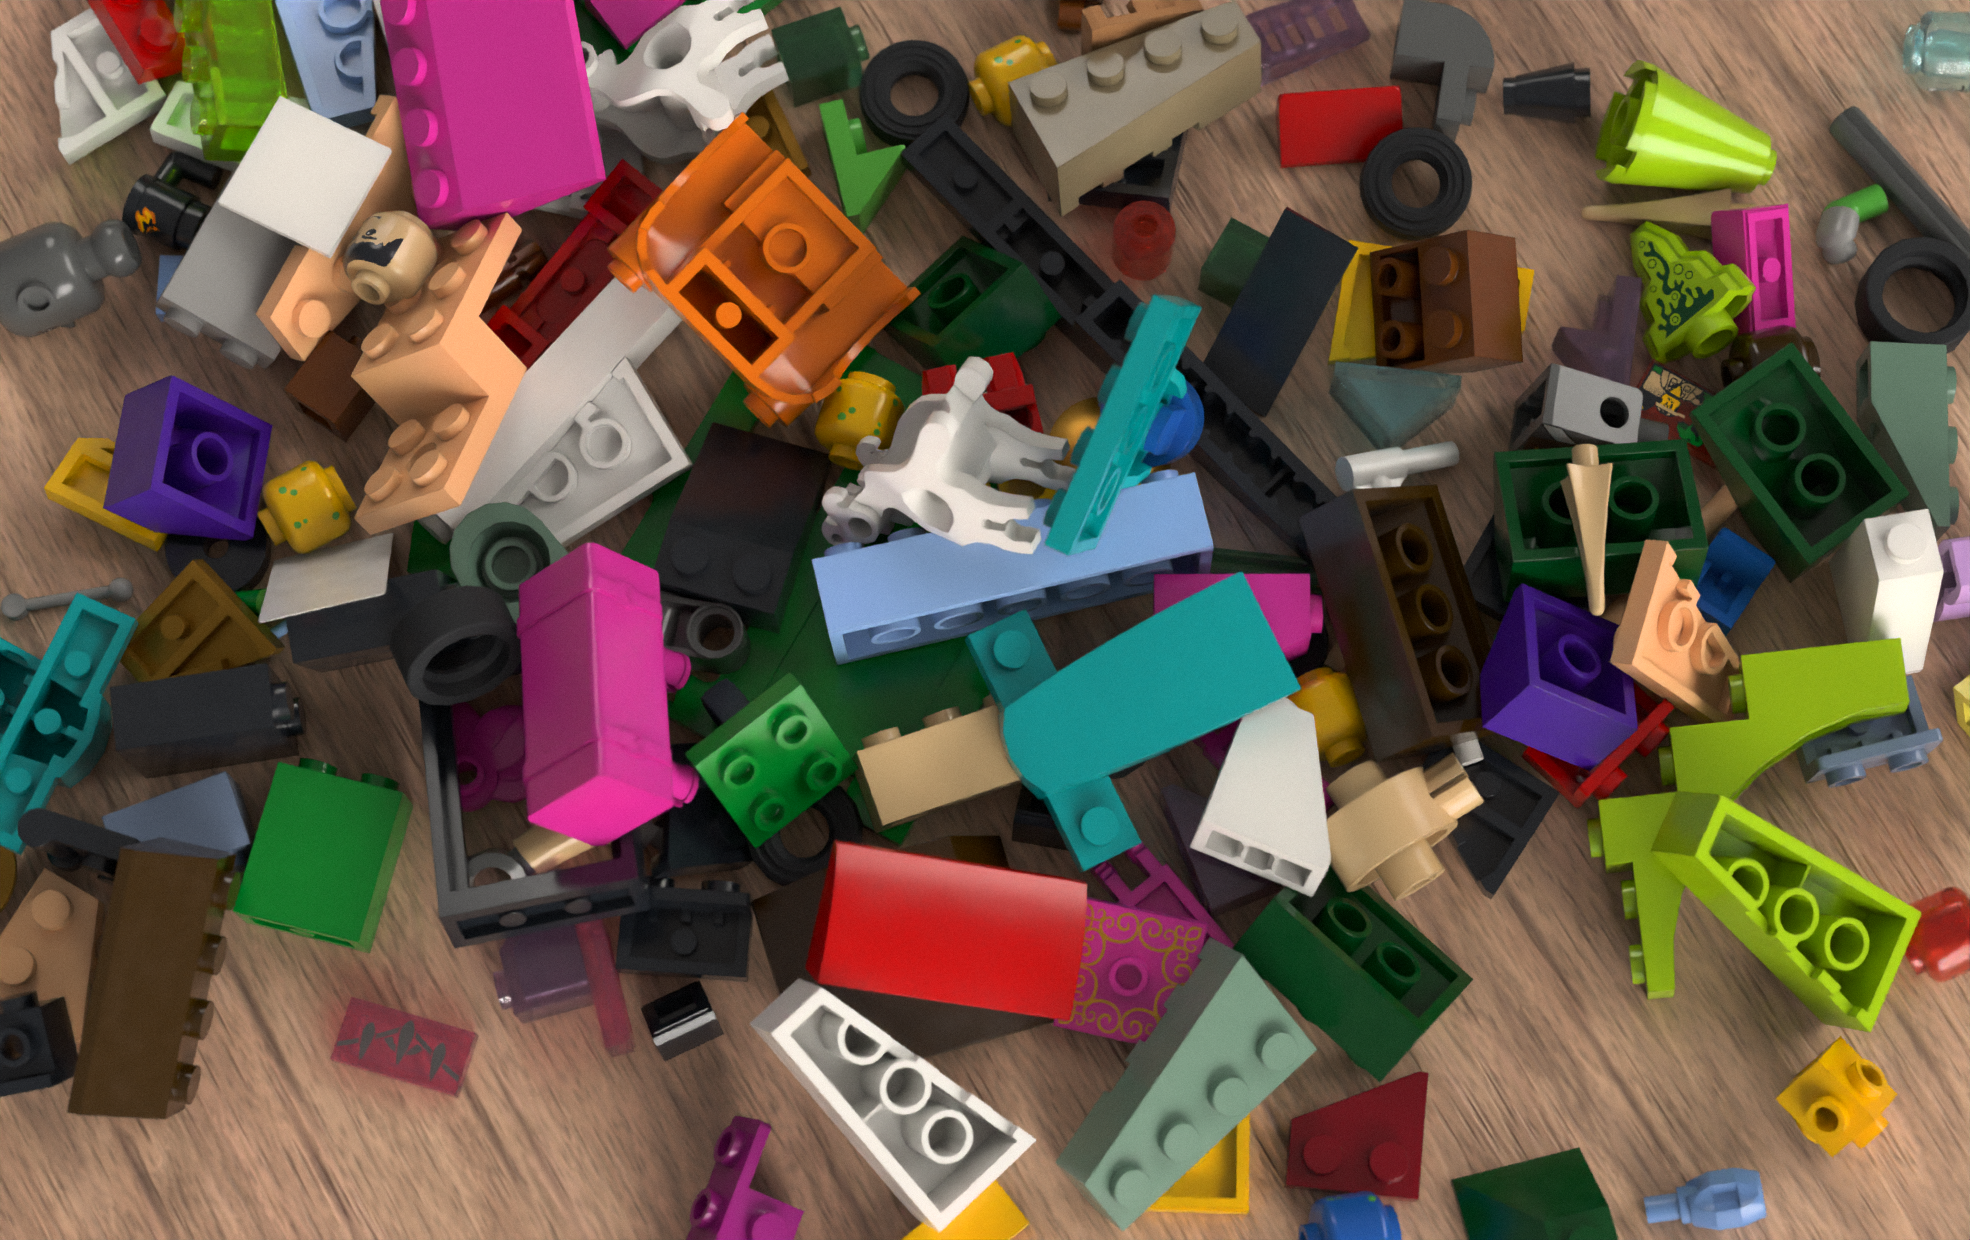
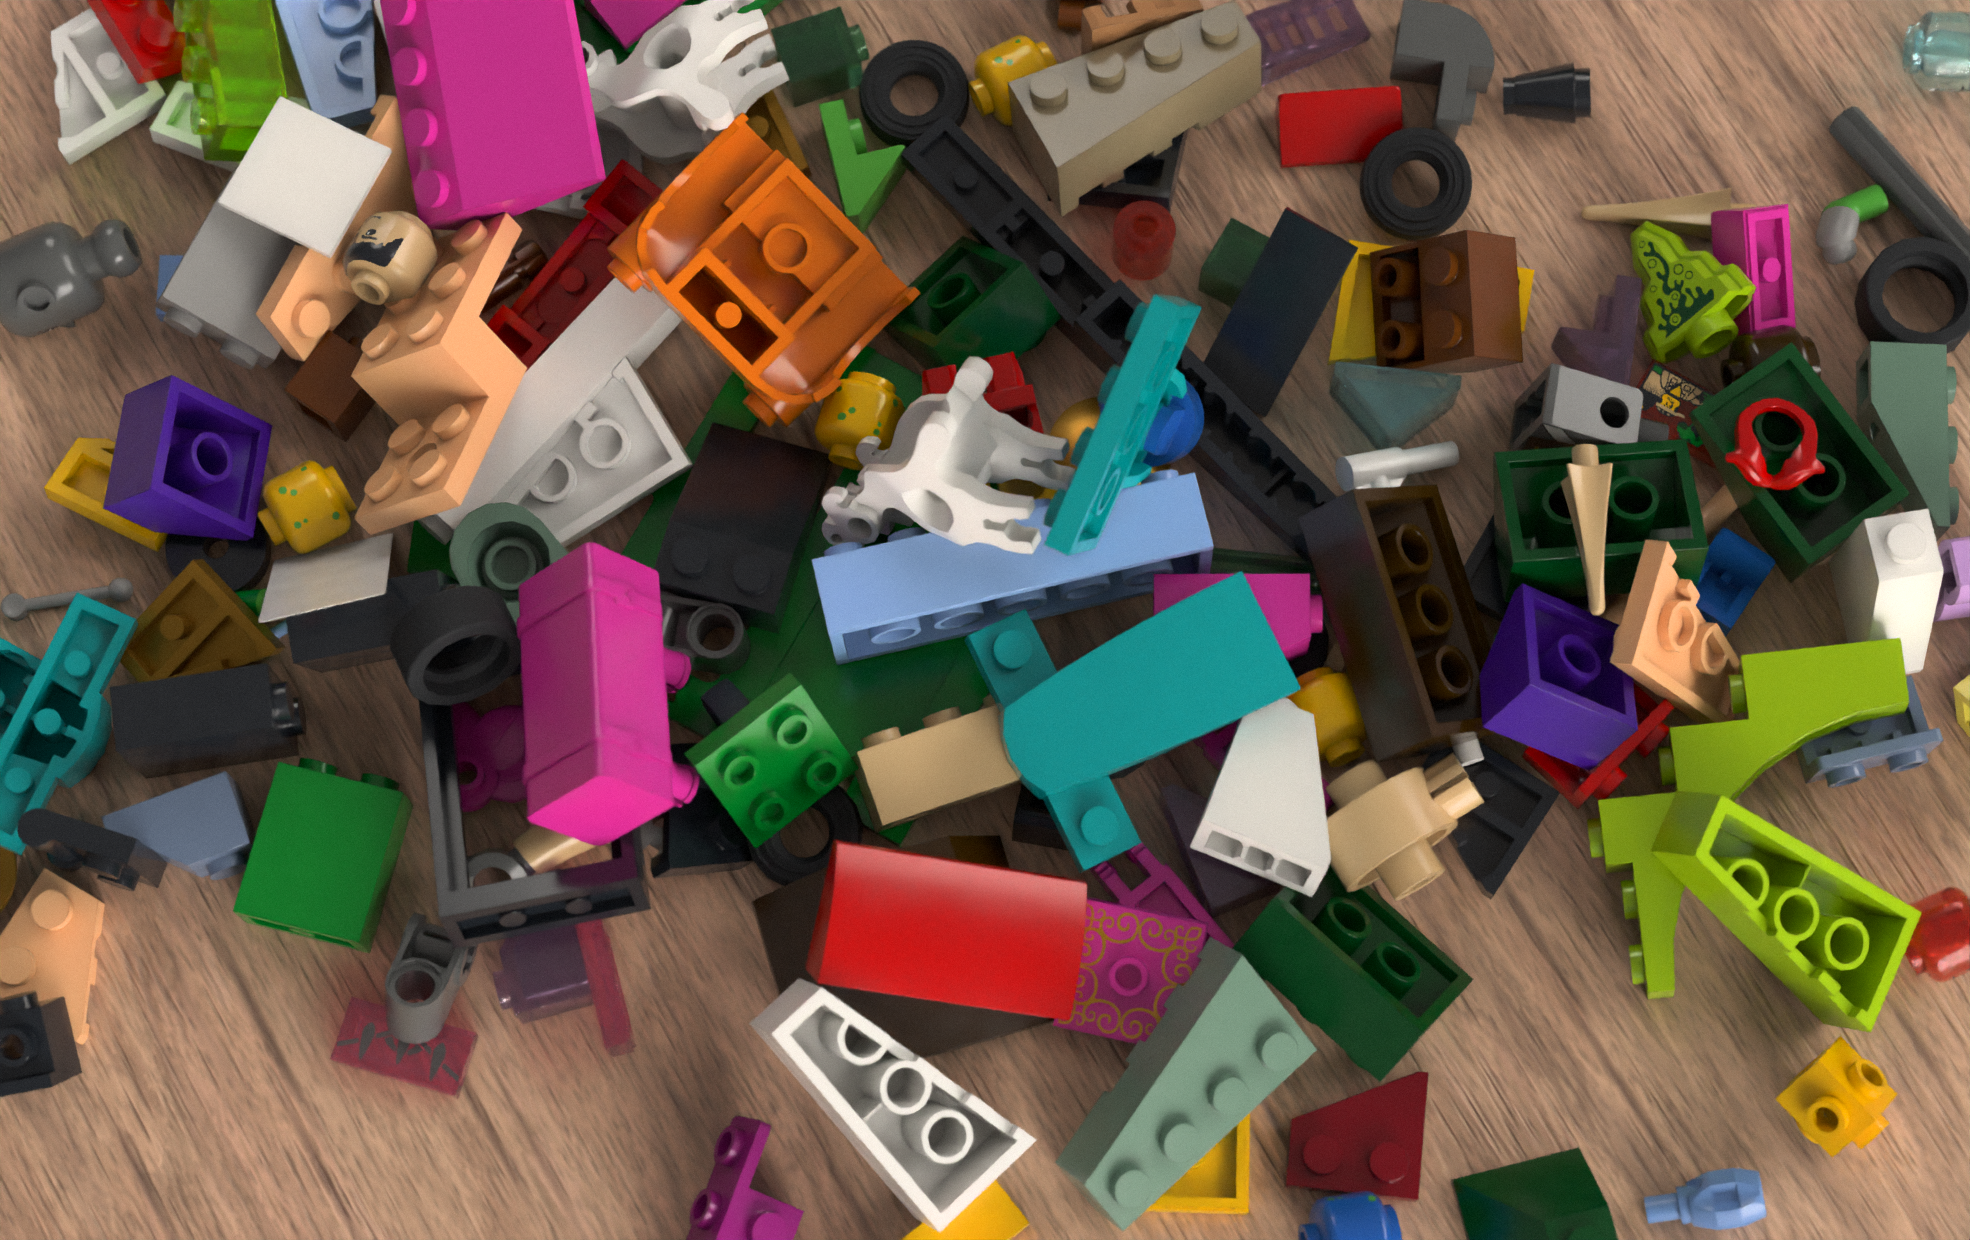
(154, 980): dark brown slope -> none
(164, 211): black piece -> none
(425, 970): none -> dark grey piece
(681, 1020): black slope -> none
(689, 932): black bracket -> none
(1679, 138): lime cone -> none
(1748, 453): none -> red piece

